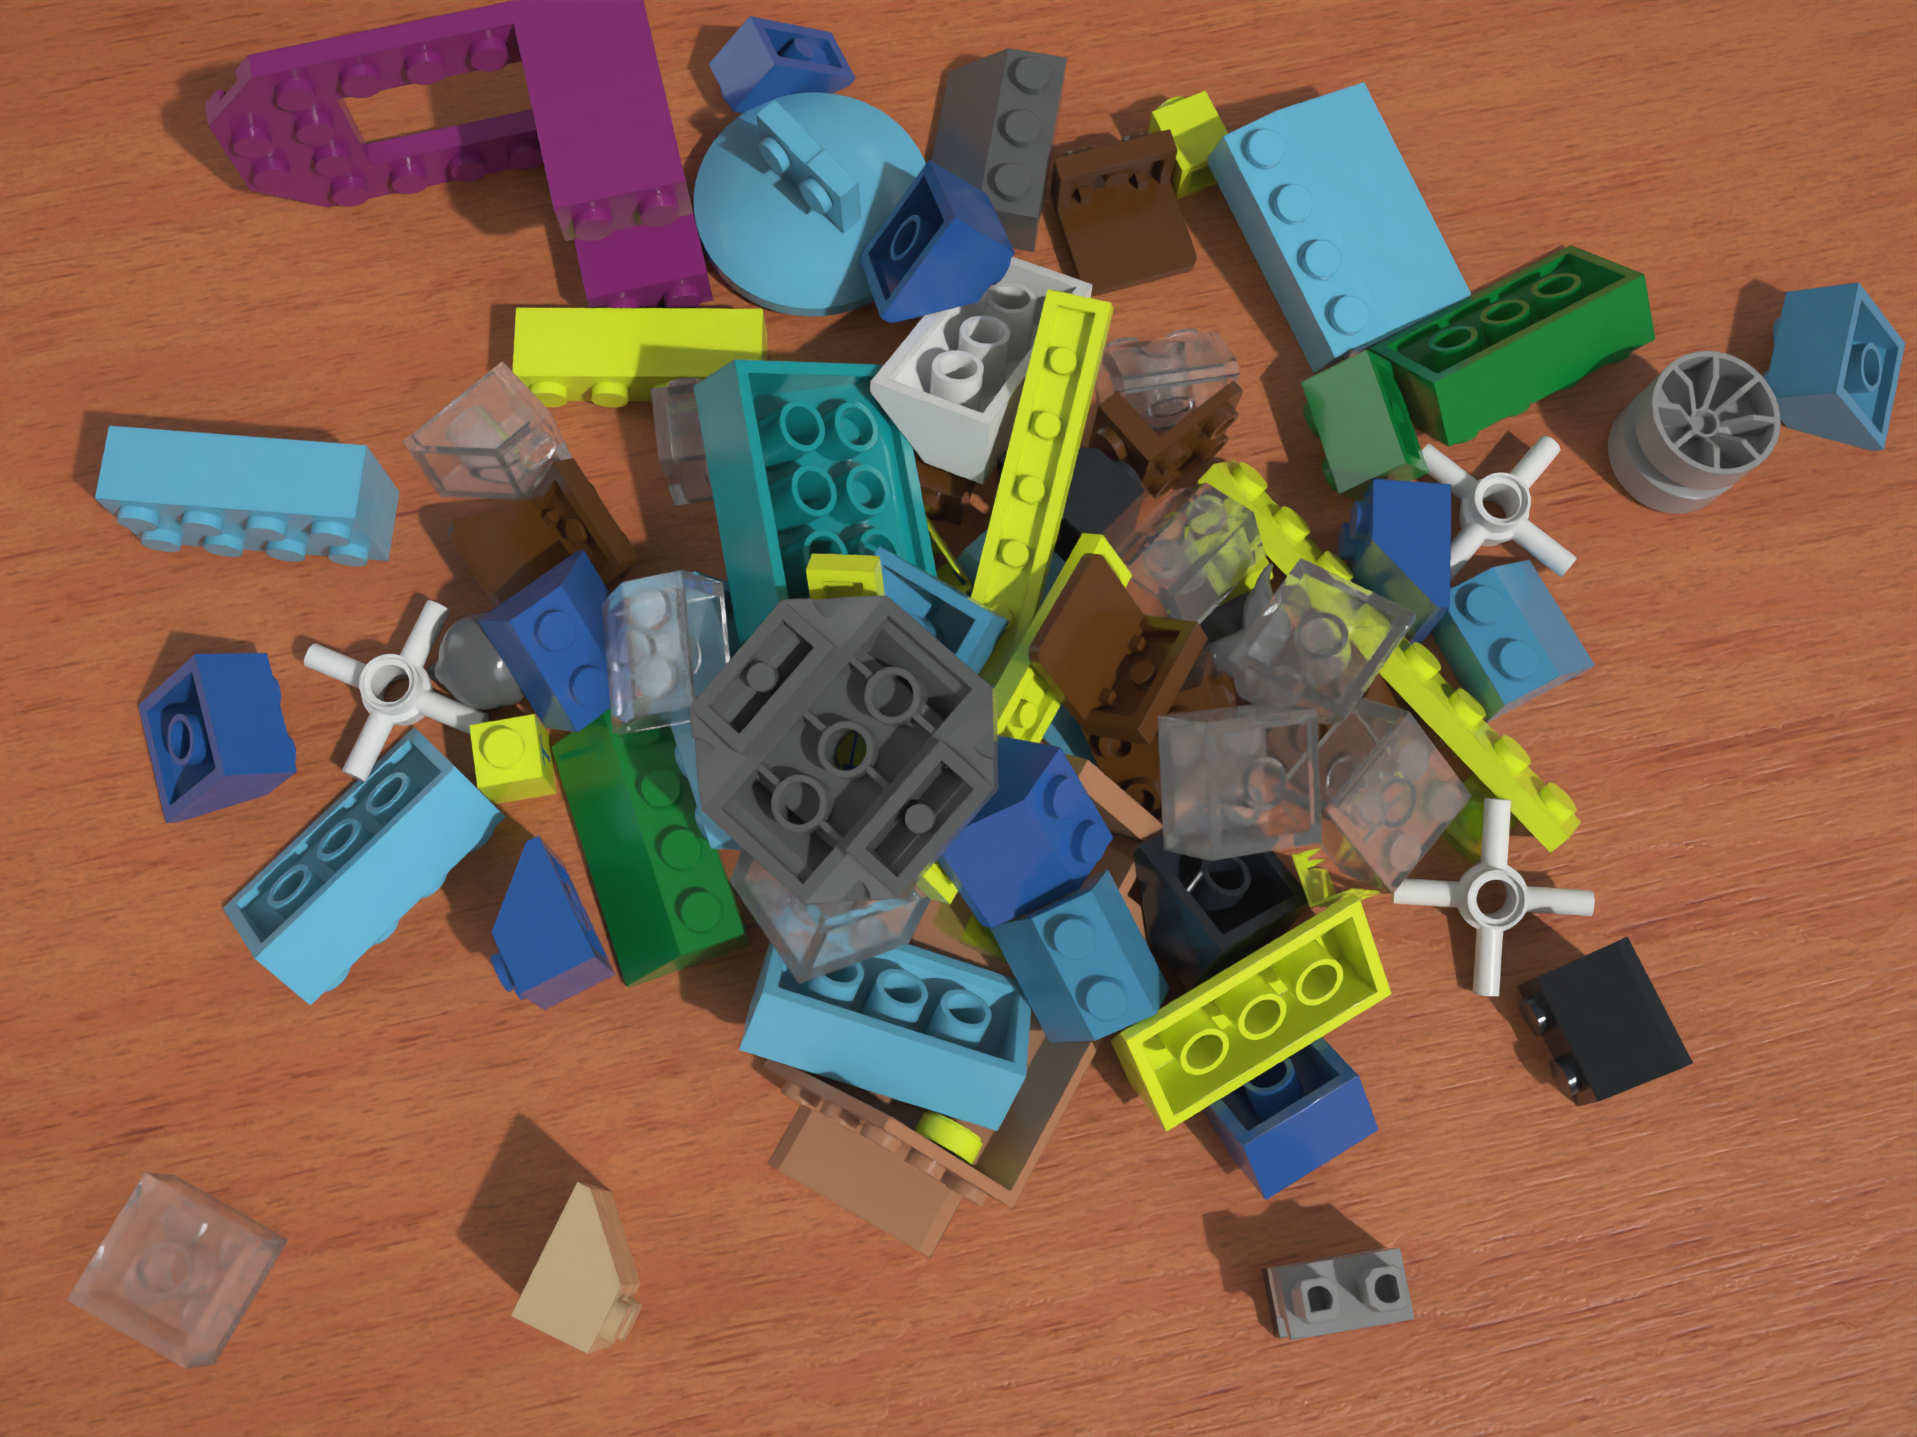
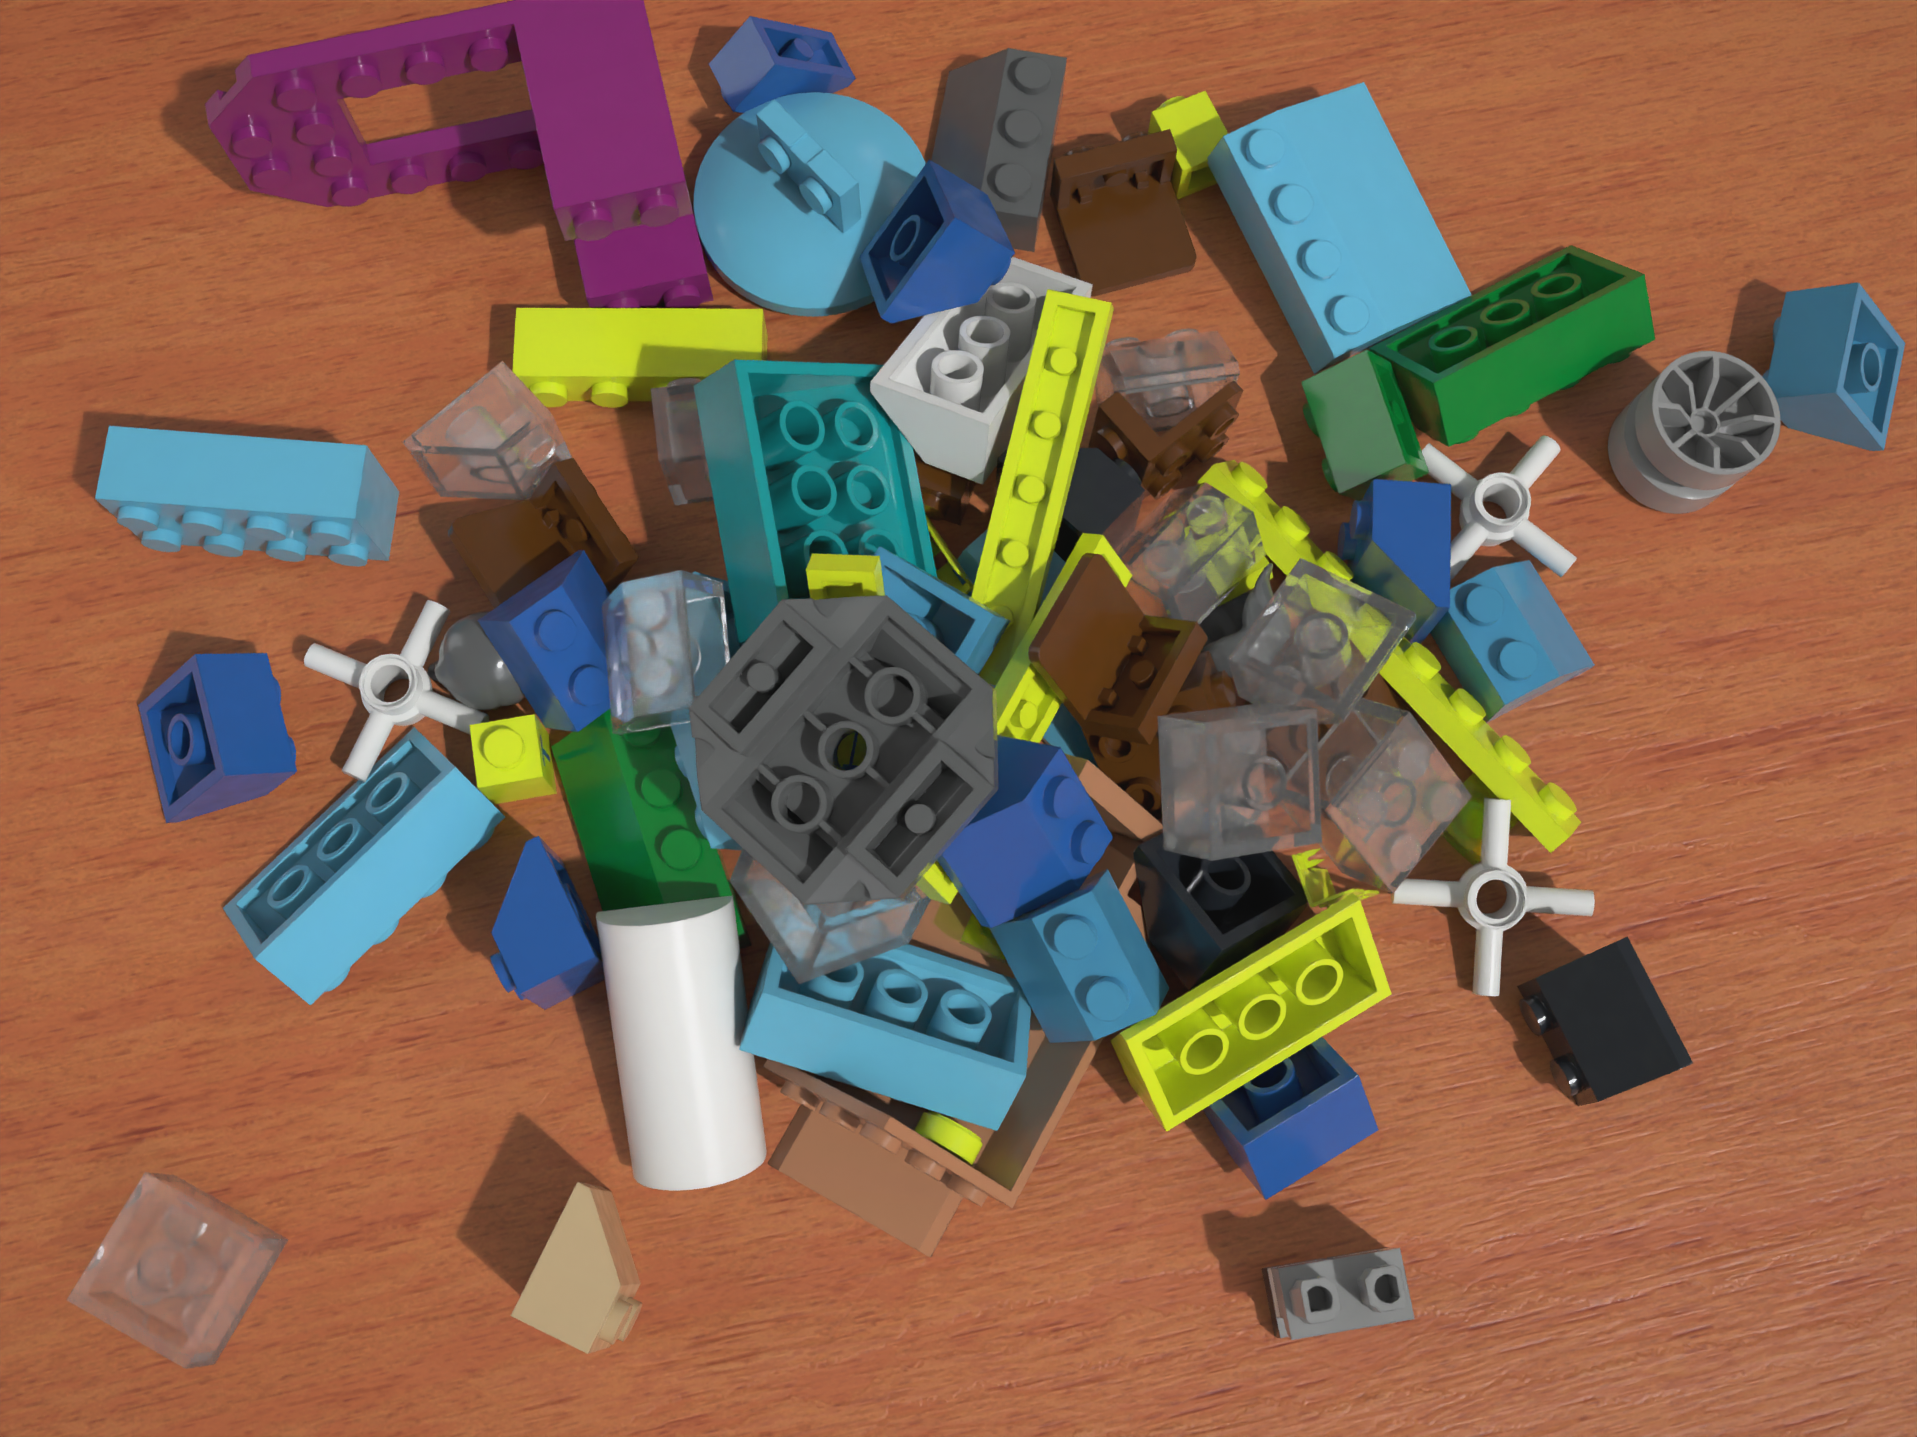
(677, 1042): none -> white brick

